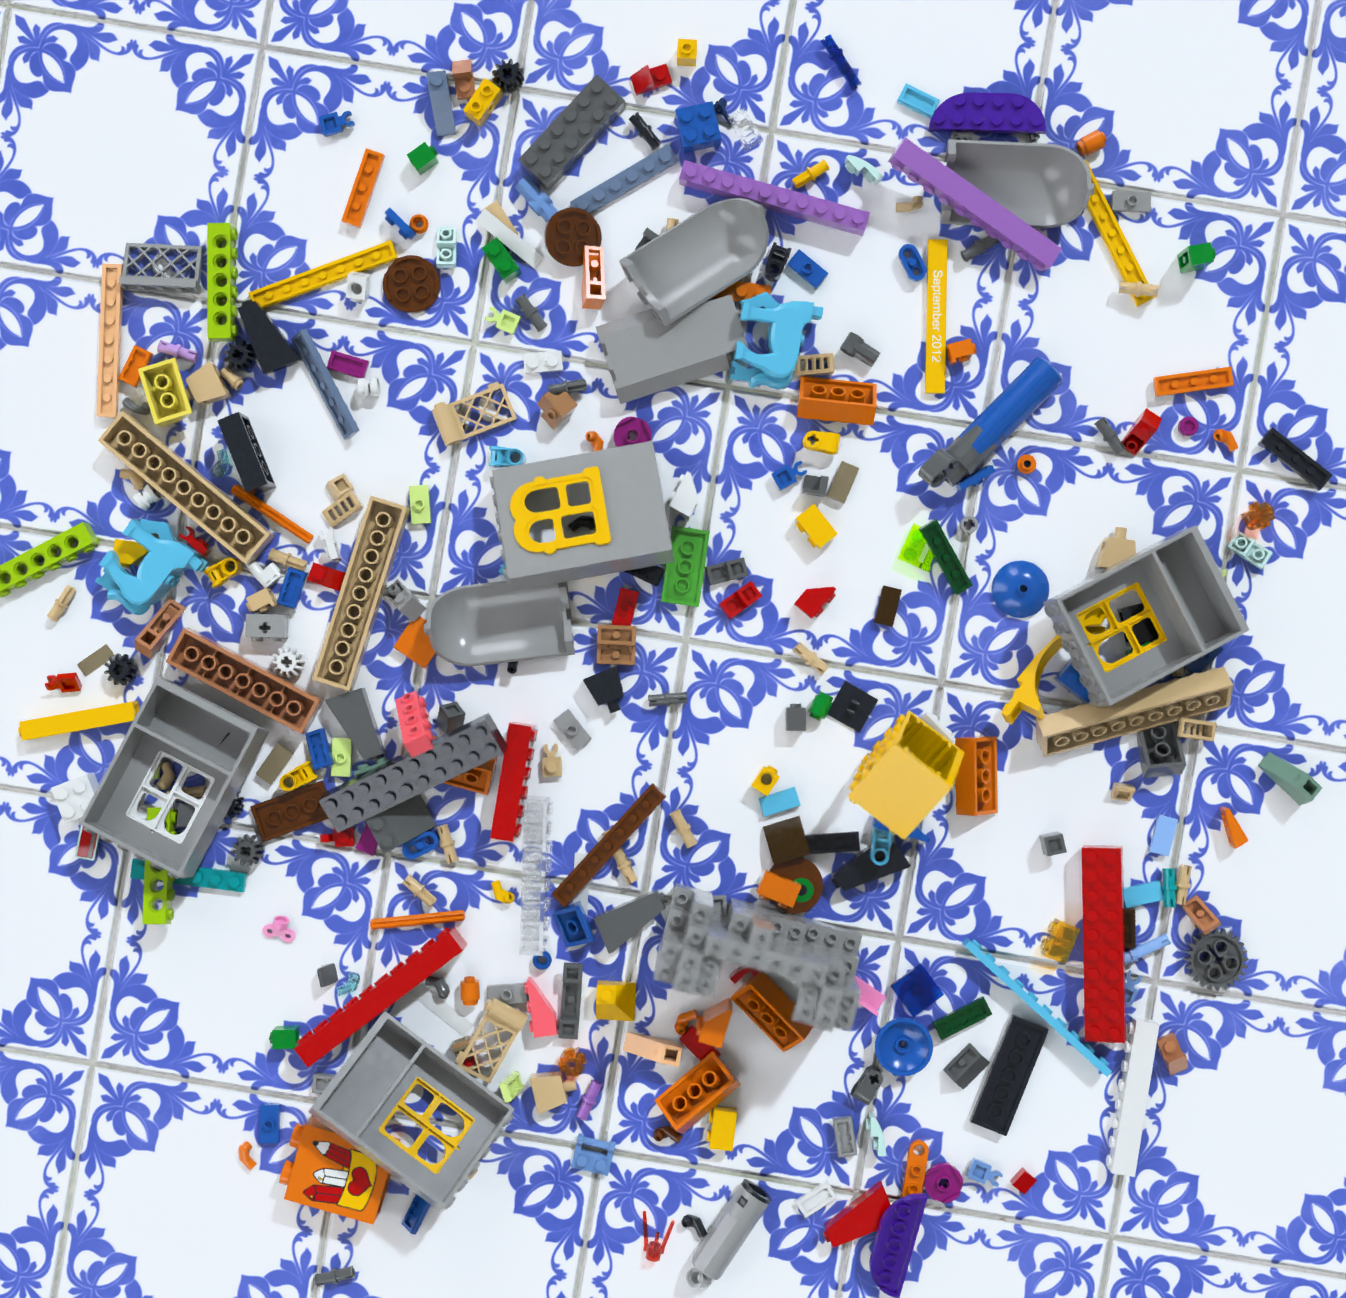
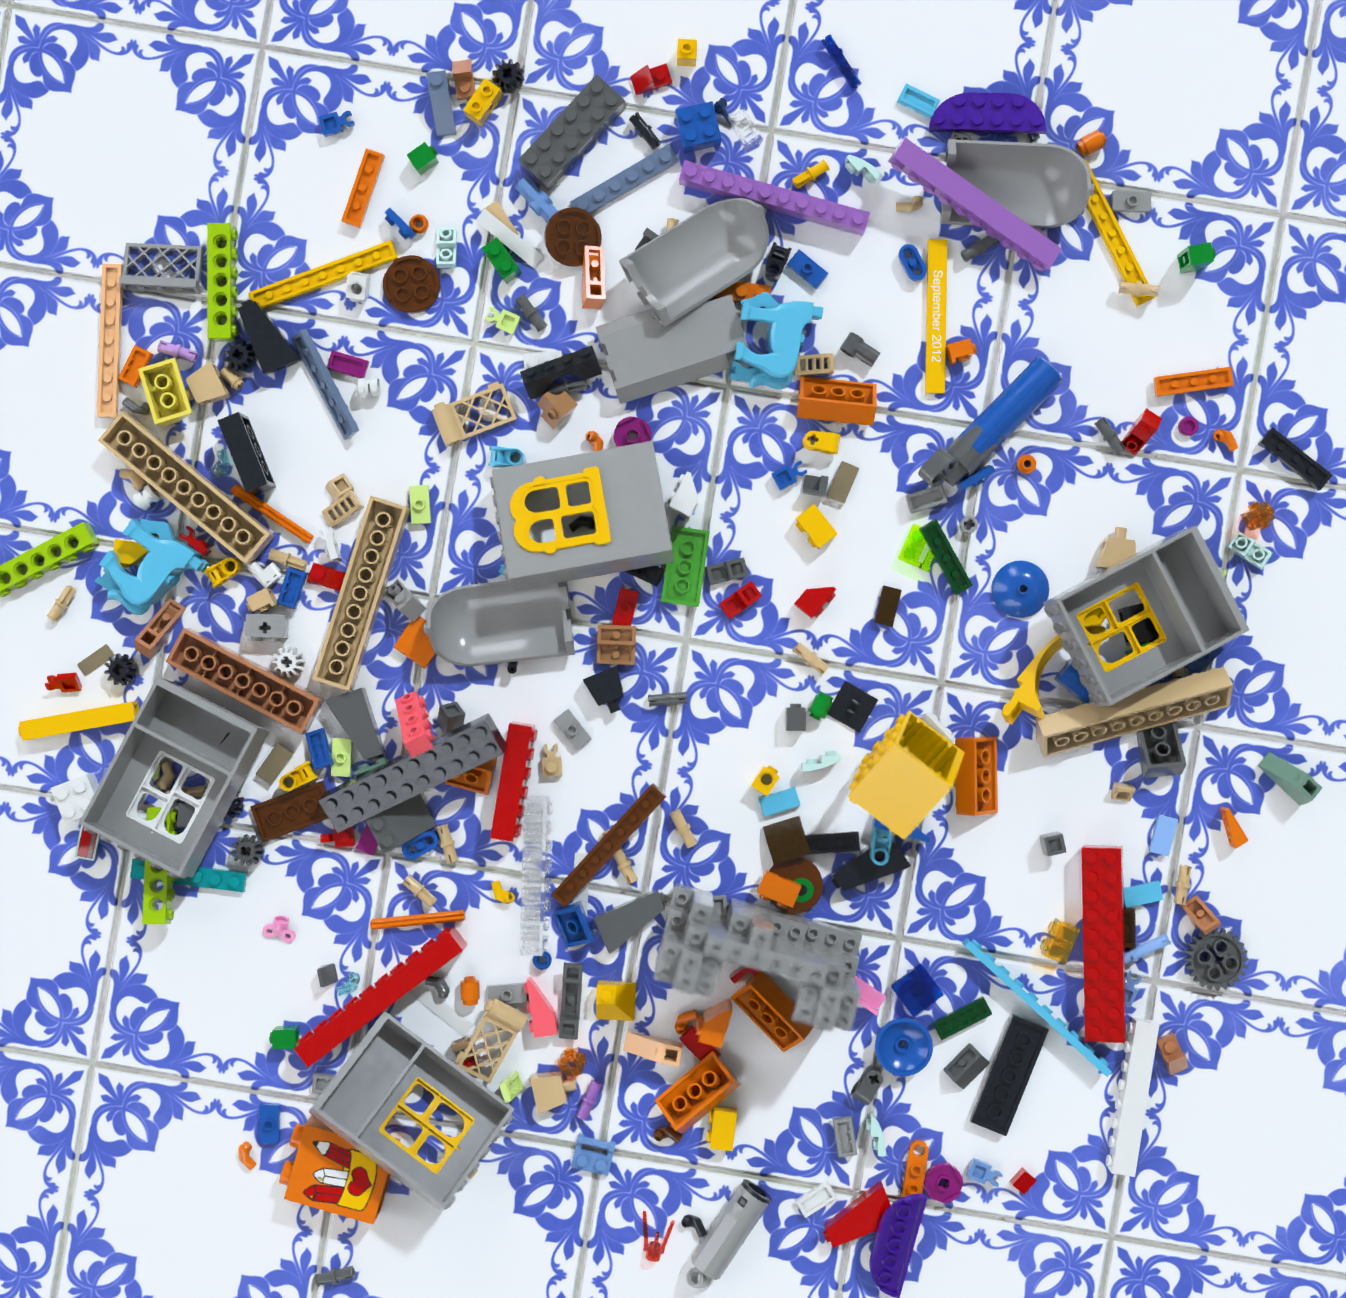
(415, 1214): blue plate -> none
(579, 363): none -> black arch
(825, 760): none -> light aqua slope
(926, 499): none -> light grey plate
(1169, 887): teal pin -> none
(1209, 732): tan slope -> none

